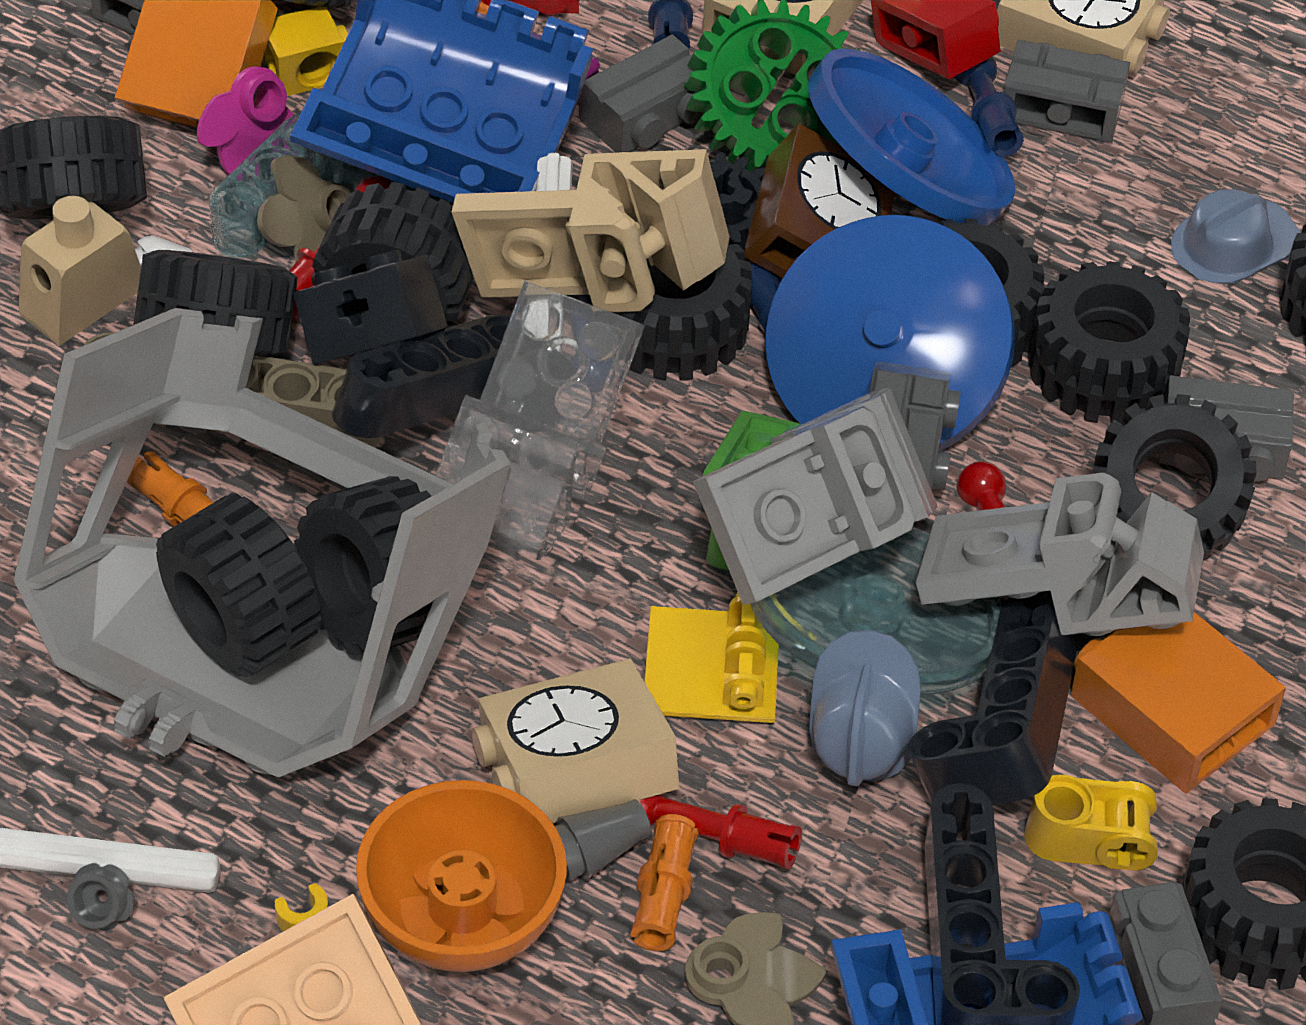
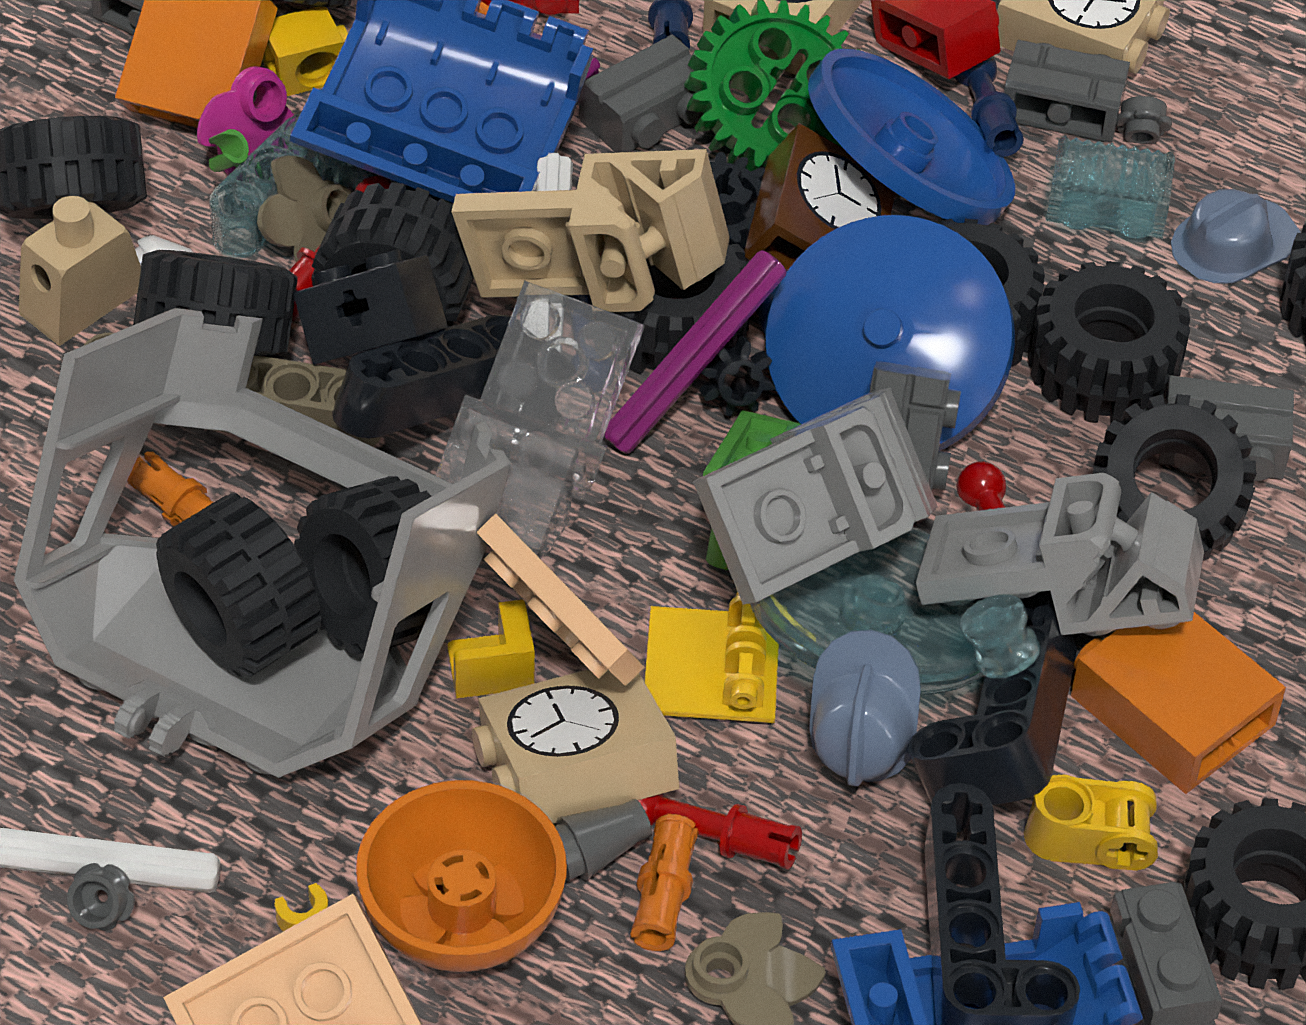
(233, 147): none -> bright green hand
(495, 661): none -> yellow panel
(556, 603): none -> light nougat plate
(694, 351): none -> magenta axle
(742, 390): none -> black gear
(1000, 636): none -> clear light blue wheel
(1111, 188): none -> clear light blue brick
(1143, 119): none -> dark grey plate

